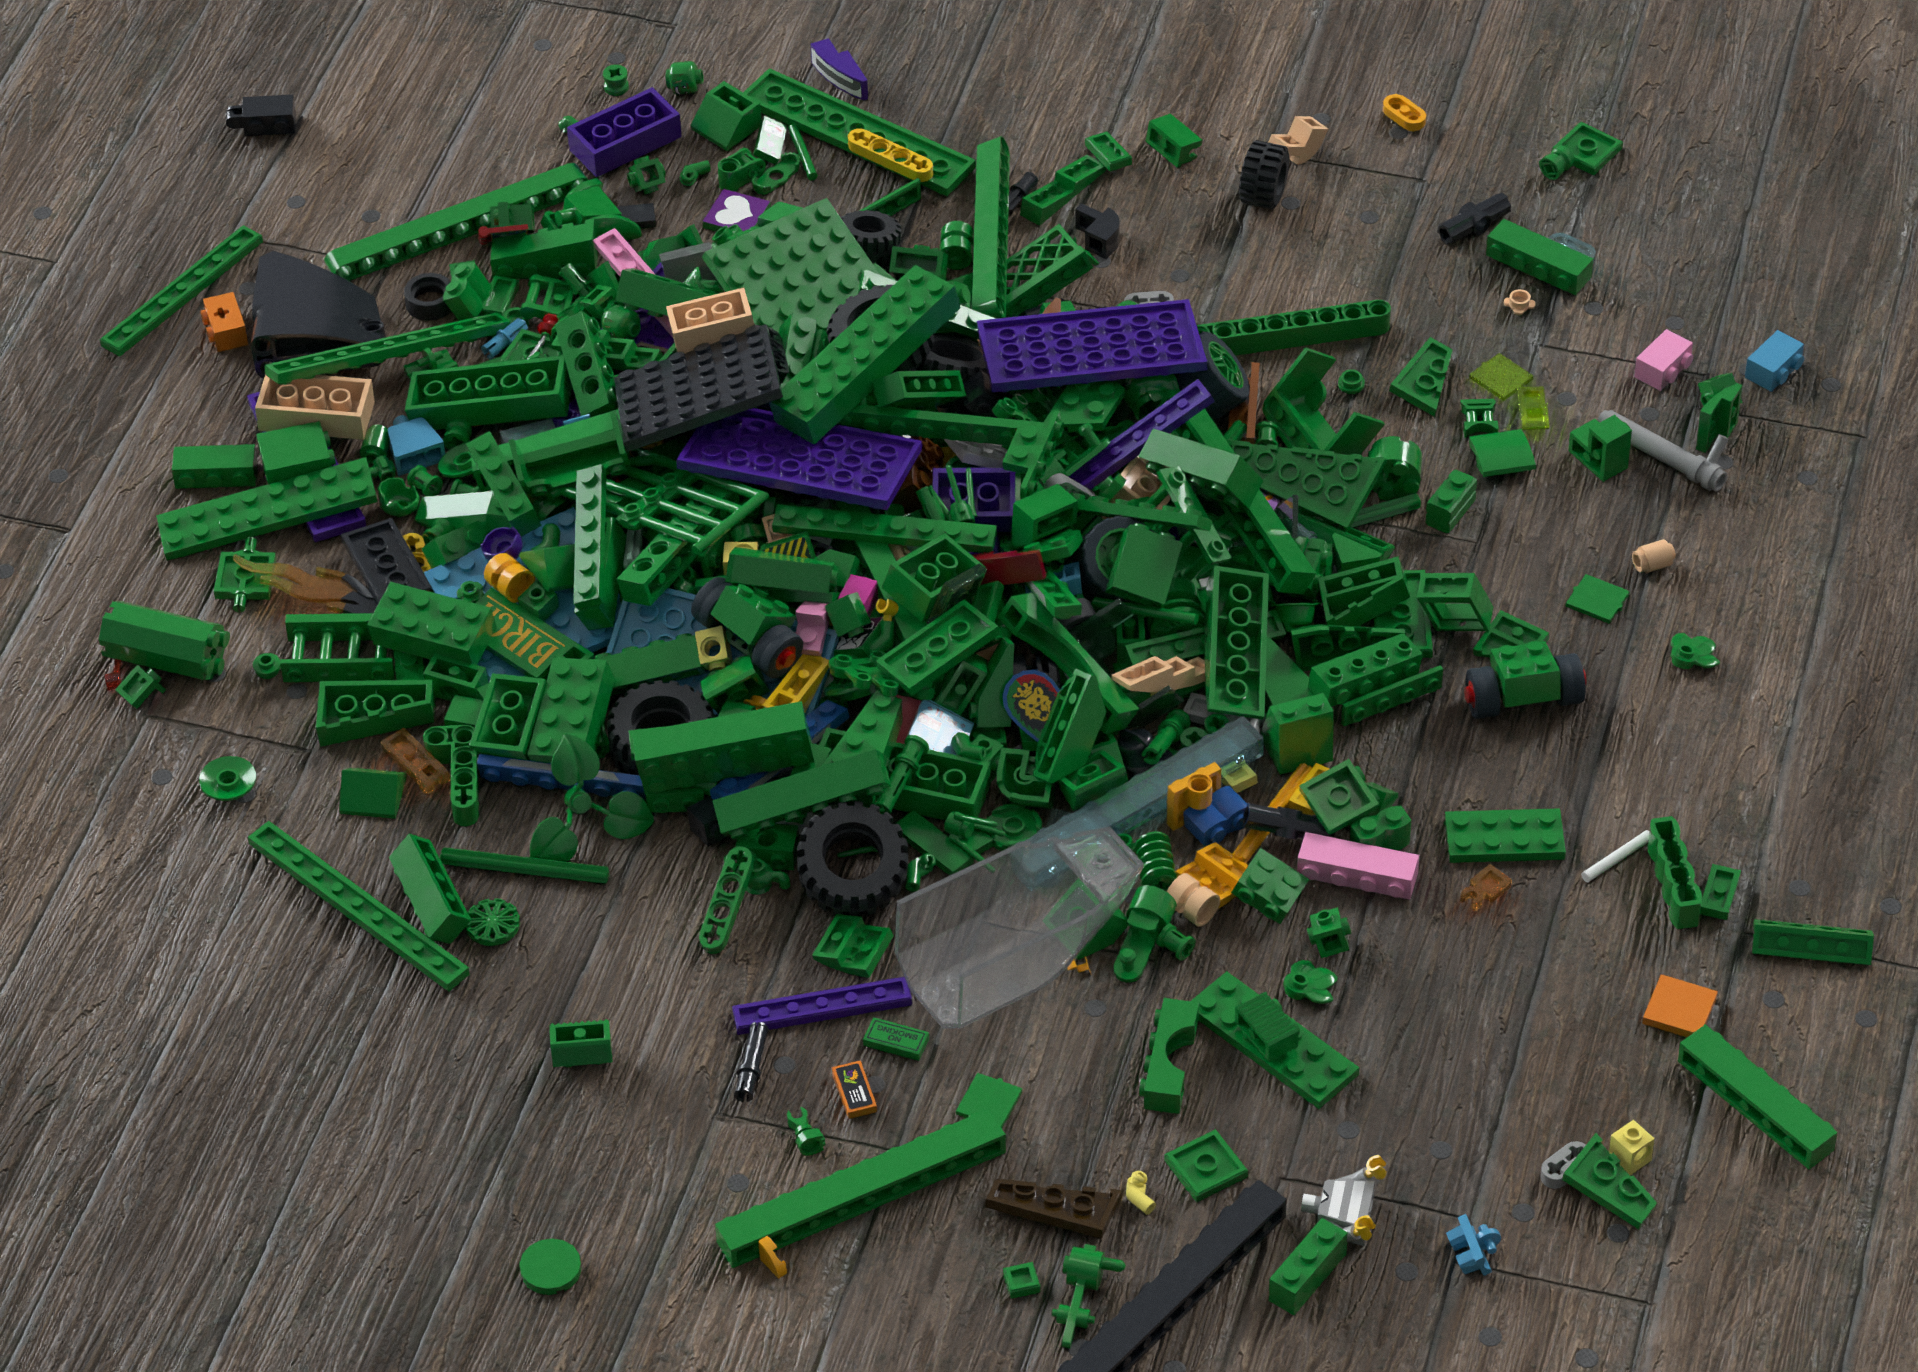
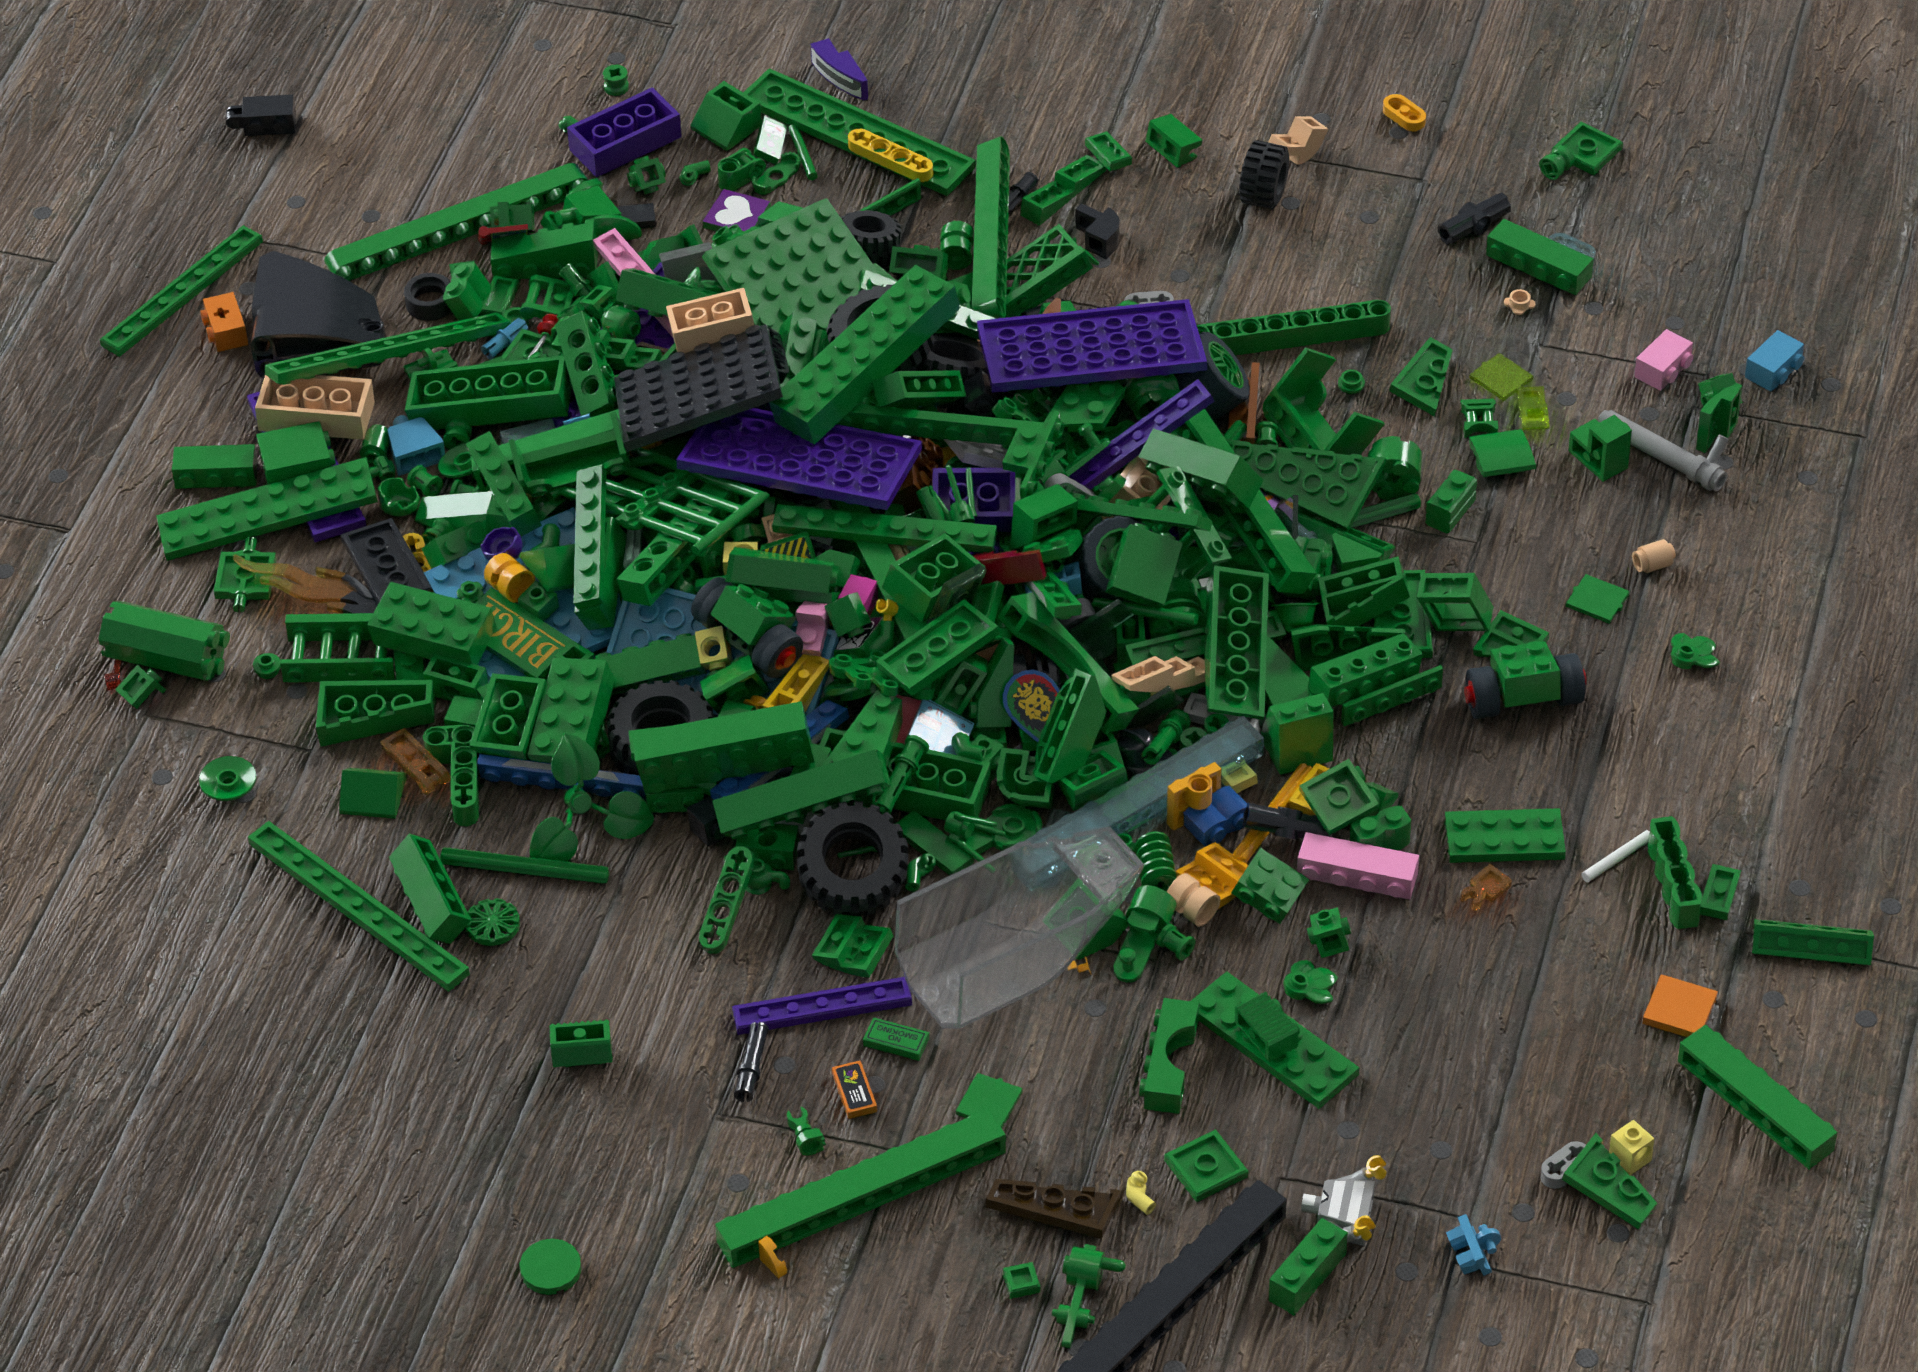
(684, 77): green head -> none

